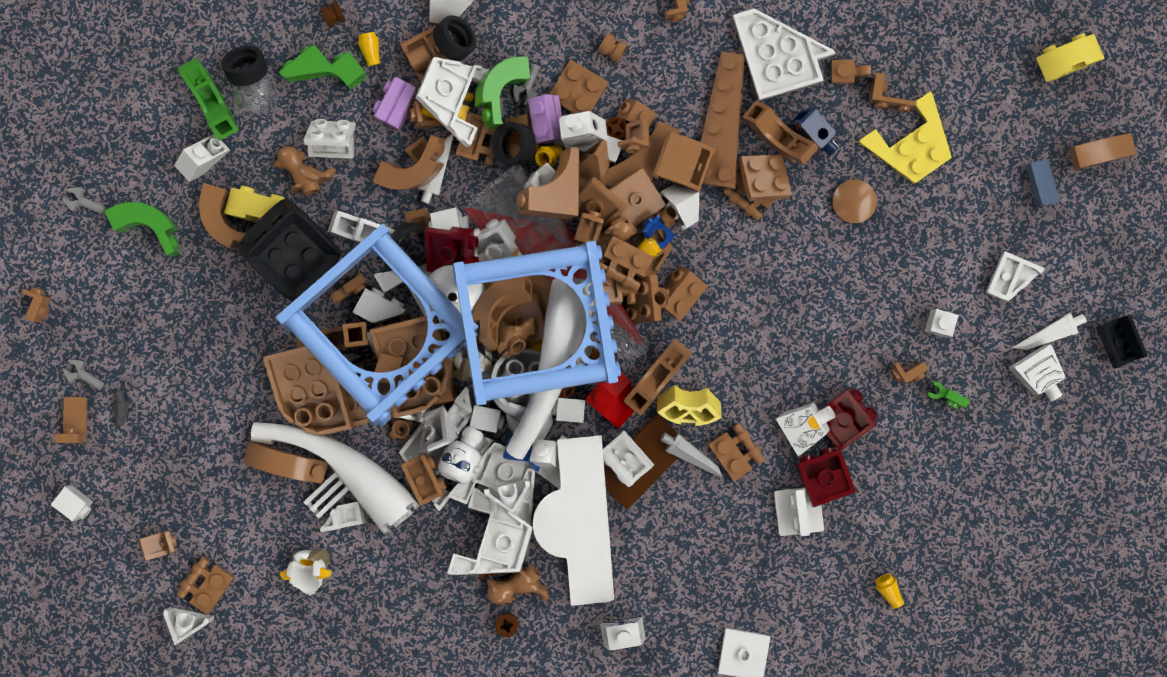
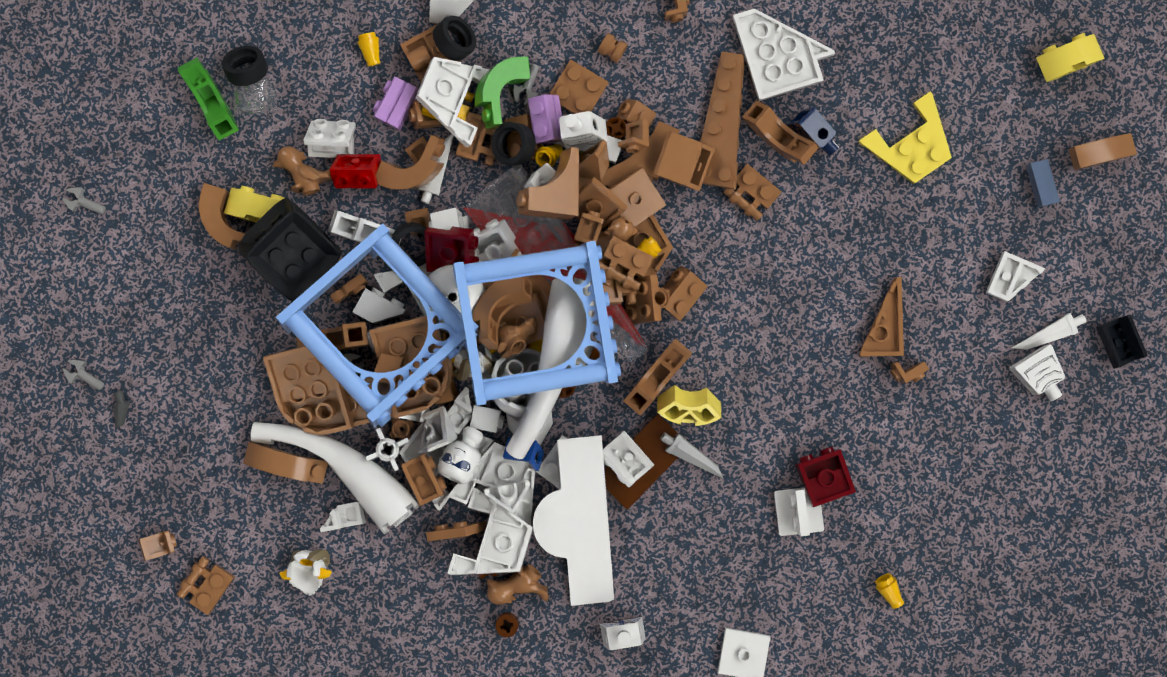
(38, 308): medium nougat bracket -> none
(72, 503): white brick -> none
(73, 421): medium nougat bracket -> none
(133, 214): bright green arch -> none
(184, 623): white slope -> none
(200, 157): white slope -> none
(313, 65): bright green arch -> none
(313, 508): white tile -> none
(333, 14): reddish brown wheel -> none
(355, 170): none -> red bracket
(384, 442): none -> white brick
(459, 529): none -> medium nougat wing
(545, 454): white brick -> none
(569, 410): white brick -> none
(609, 398): red slope -> none
(652, 225): blue bracket -> none
(667, 216): medium nougat plate -> none
(684, 202): white slope -> none
(731, 457): medium nougat plate -> none
(765, 177): medium nougat plate -> none
(805, 425): white torso -> none
(845, 71): medium nougat plate -> none
(851, 418): dark red plate -> none
(854, 201): medium nougat dish -> none
(879, 87): medium nougat bracket -> none
(886, 332): none -> medium nougat wing
(941, 323): white brick -> none
(952, 398): bright green plate -> none

